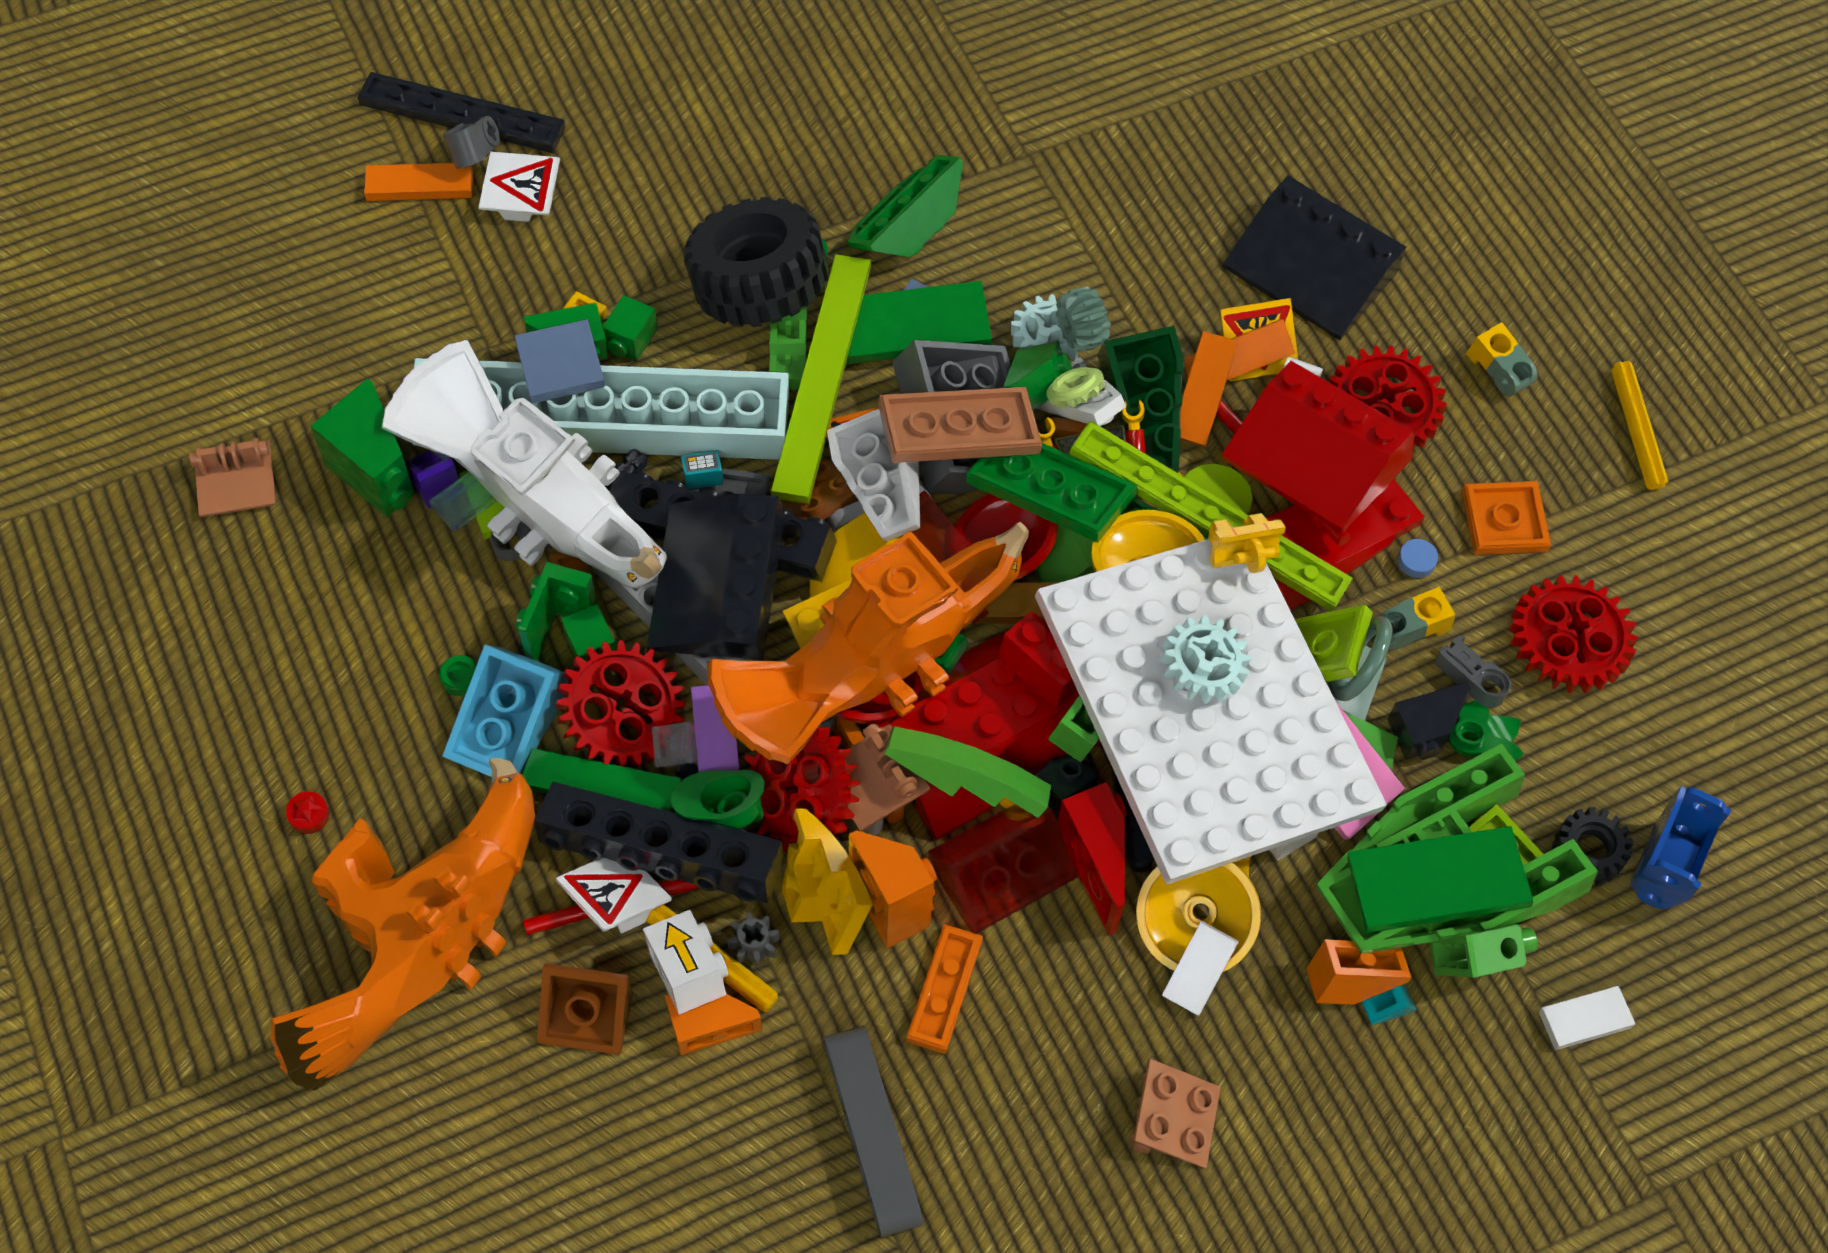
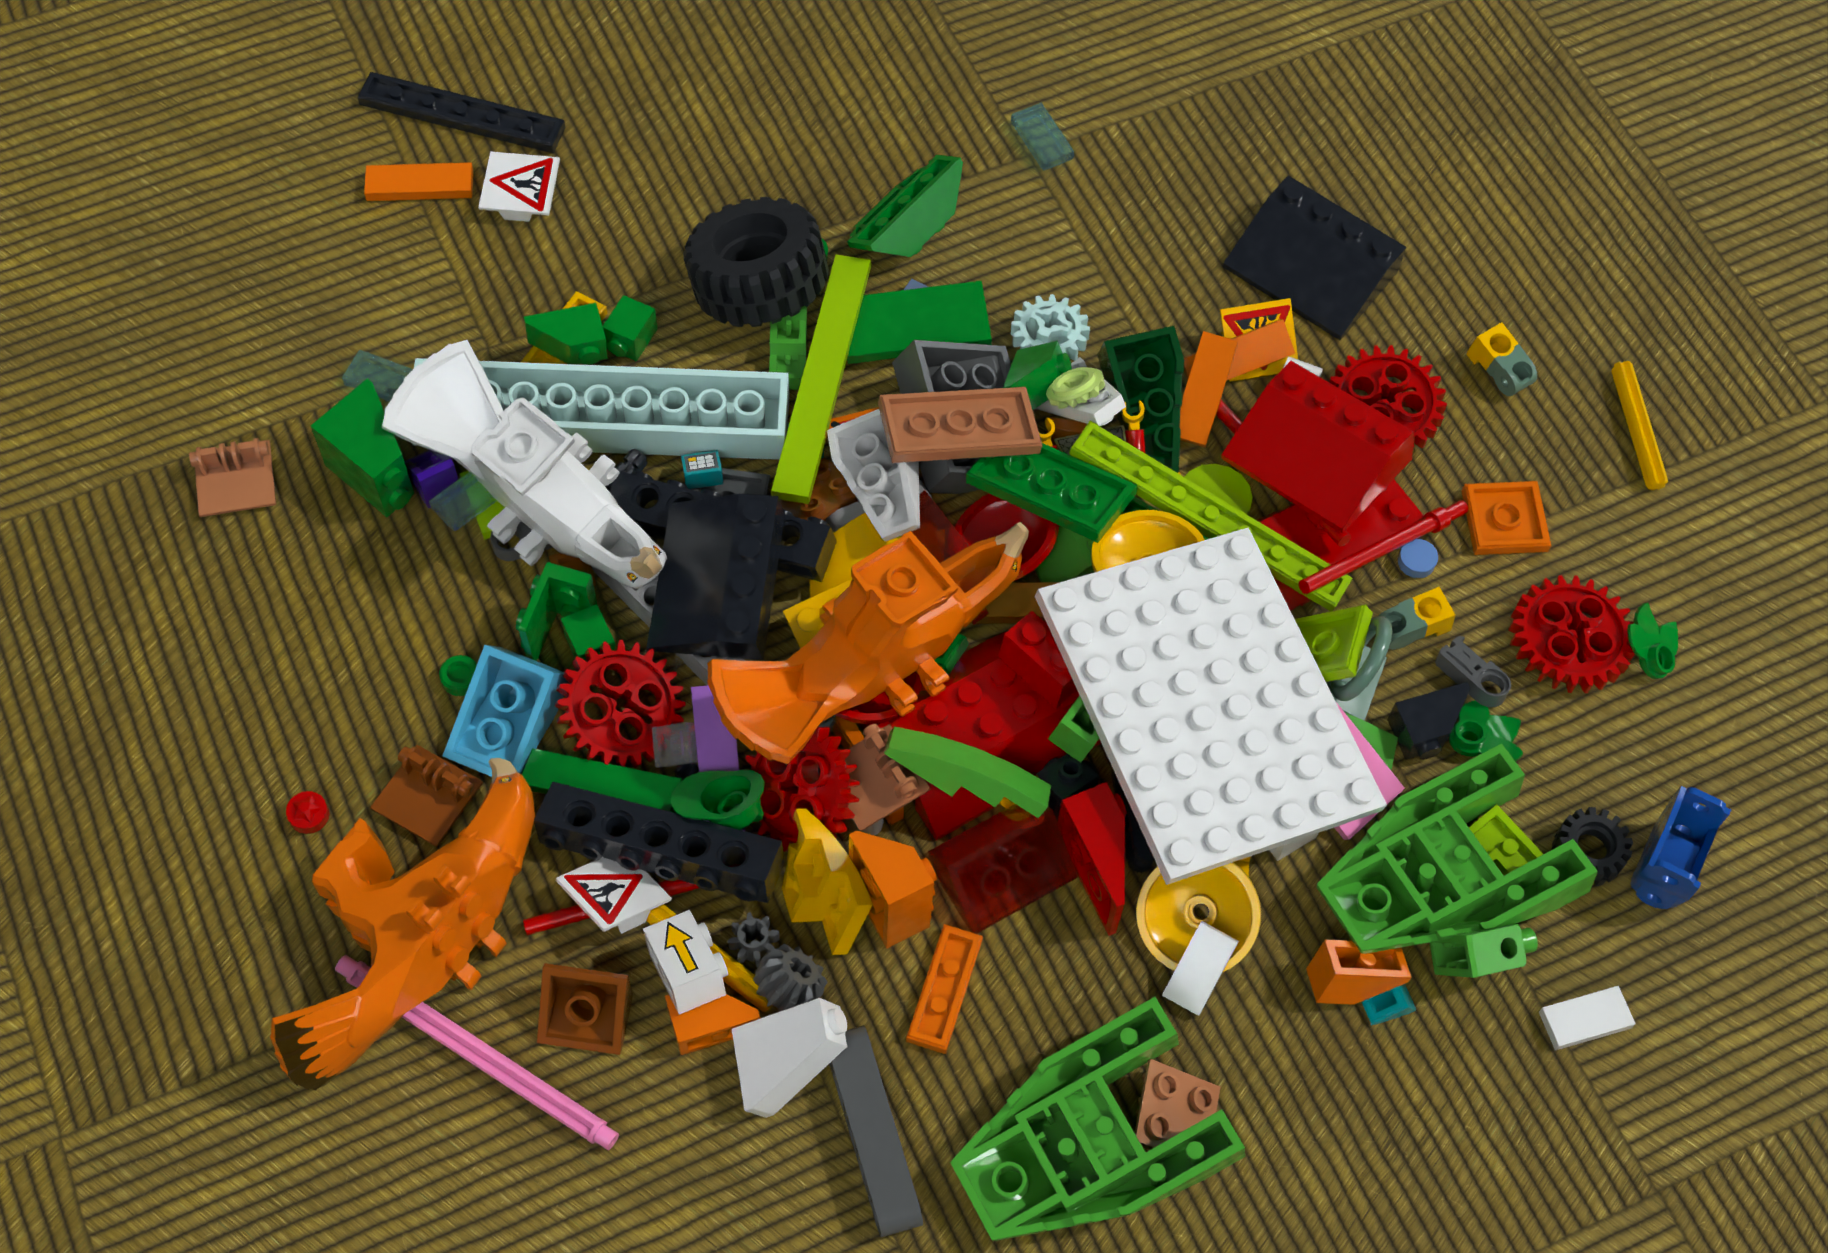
(383, 373): none -> clear light blue tile
(426, 794): none -> dark orange hinge
(472, 142): dark grey piece -> none
(496, 1065): none -> bright pink piece
(559, 361): sand blue tile -> none
(786, 1052): none -> white slope
(789, 978): none -> dark grey gear
(1042, 136): none -> clear light blue tile
(1066, 1149): none -> bright green wedge
(1083, 318): sand green gear -> none
(1205, 654): light aqua gear -> none
(1245, 544): yellow hips -> none
(1433, 521): none -> red bar
(1439, 879): green tile -> none
(1653, 643): none -> green plate

